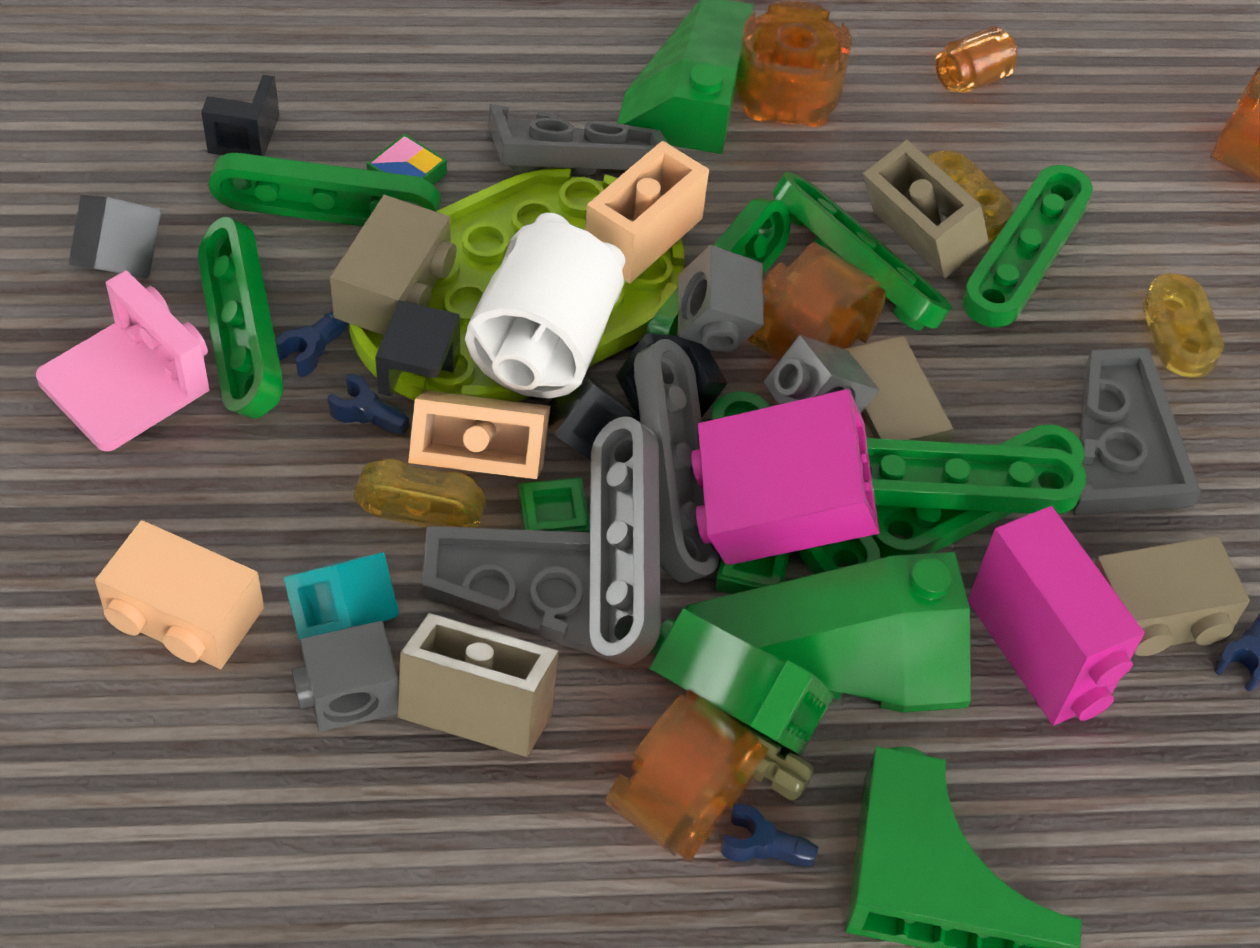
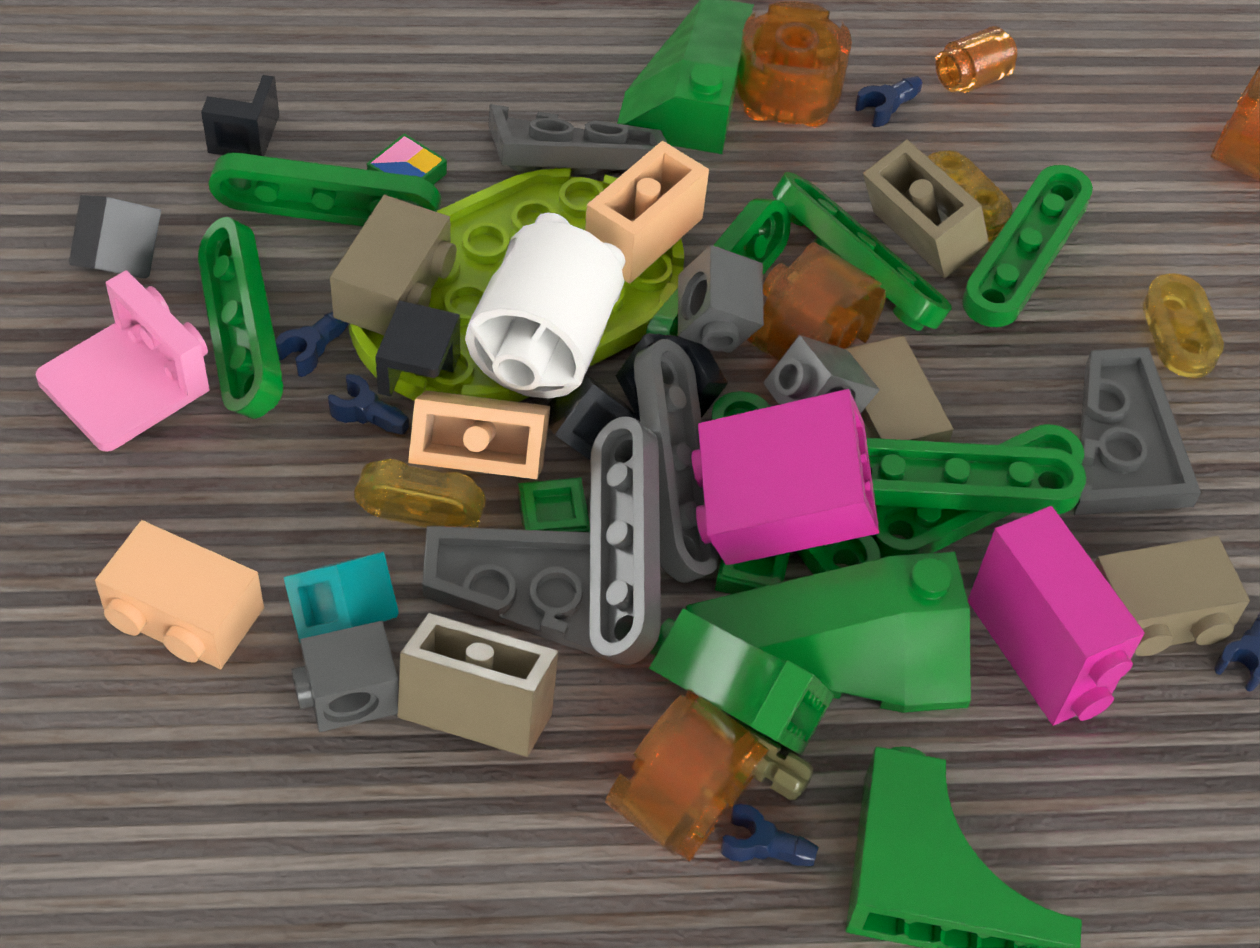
(887, 98): none -> dark blue piece

